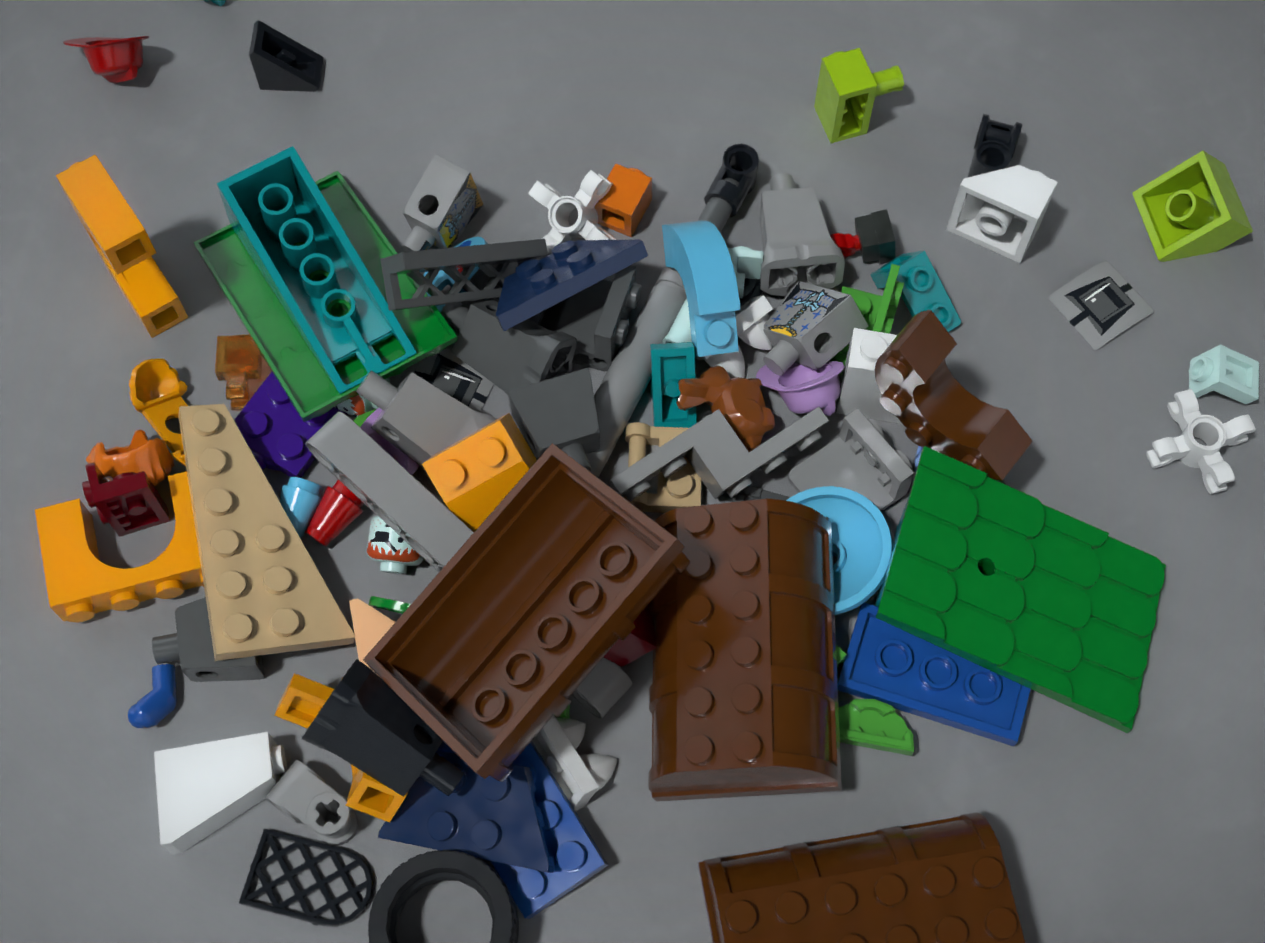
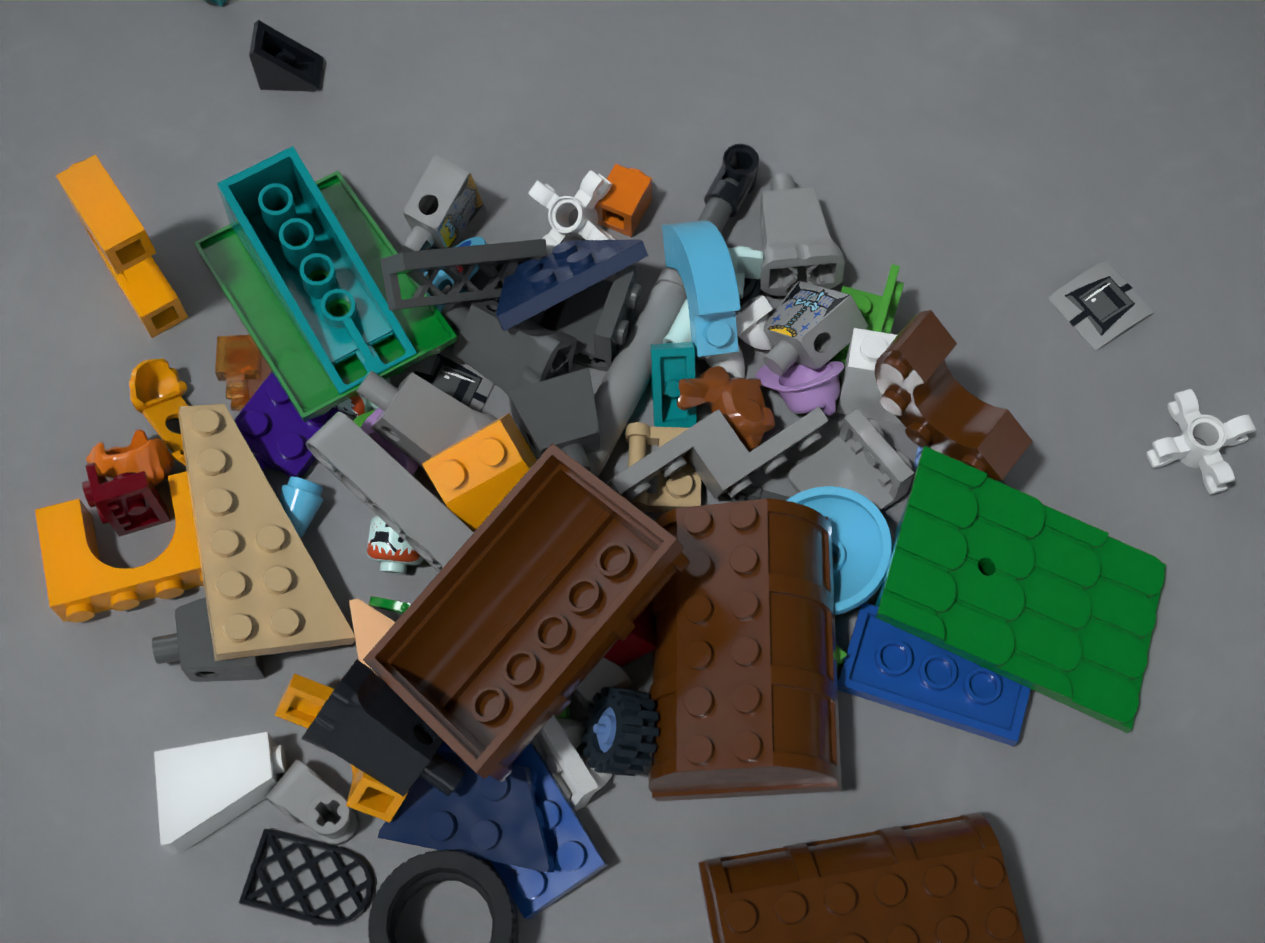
(112, 57): red piece -> none
(157, 702): blue arm -> none
(334, 513): red cone -> none
(620, 731): none -> black wheel
(848, 93): lime brick -> none
(872, 238): pearl dark grey piece -> none
(874, 726): bright green plate -> none
(921, 287): teal bracket -> none
(994, 146): black piece -> none
(1002, 209): white slope -> none
(1192, 209): lime slope -> none
(1225, 373): light aqua bracket -> none

